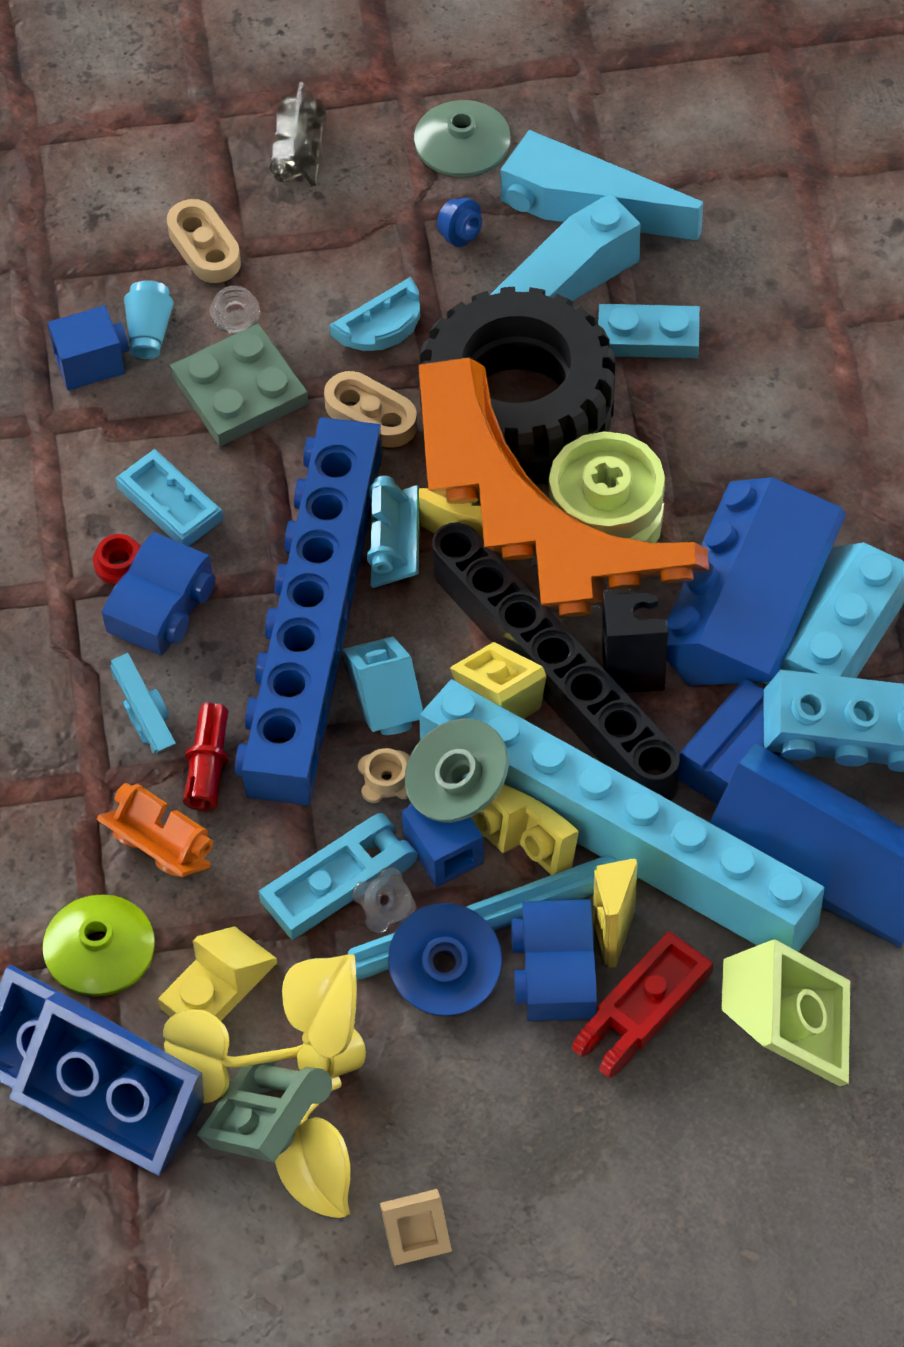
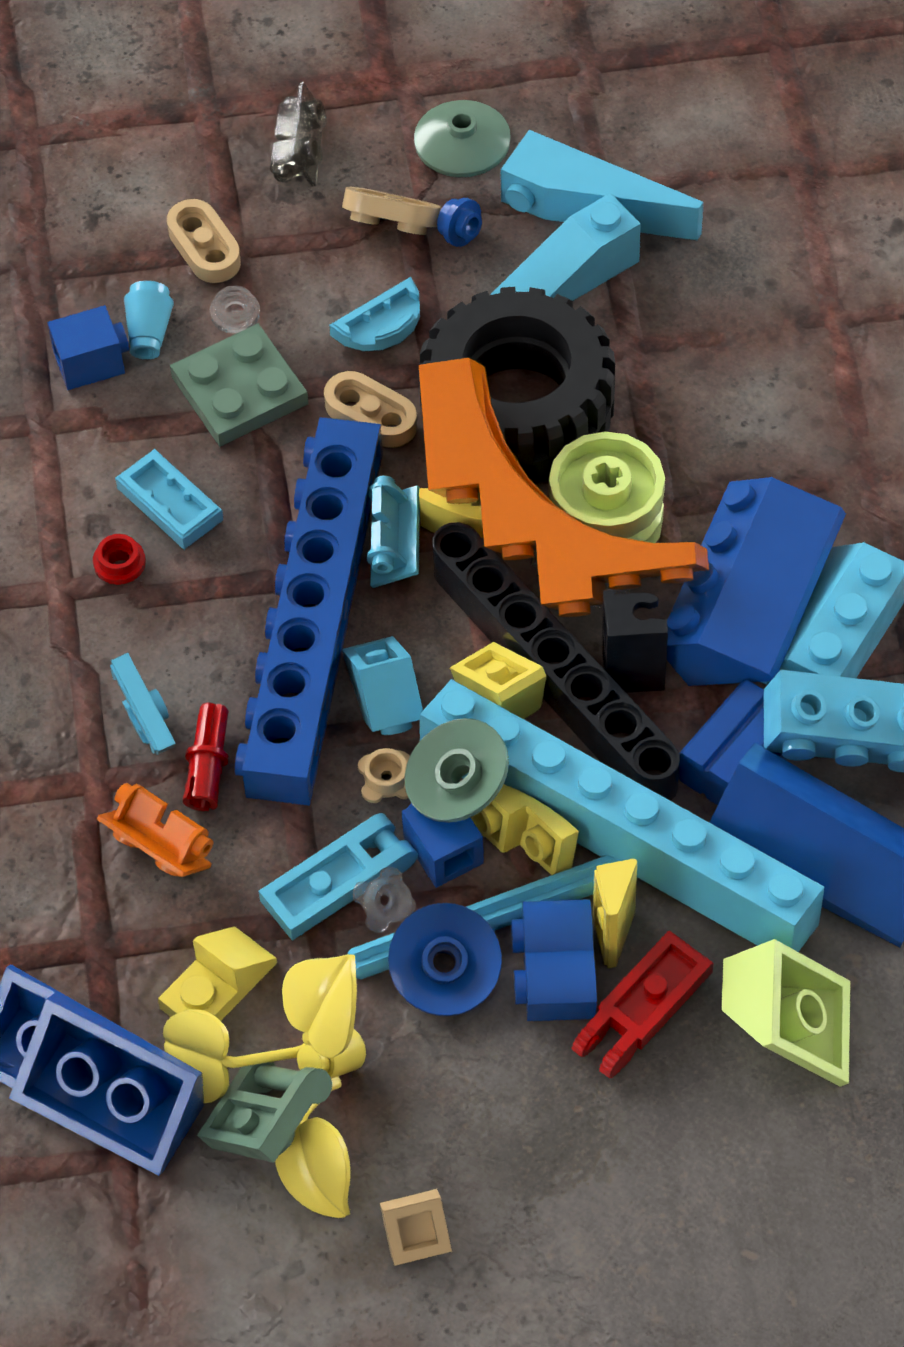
(101, 965): lime dish -> none
(158, 594): blue brick -> none
(371, 205): none -> tan plate
(651, 330): medium azure plate -> none

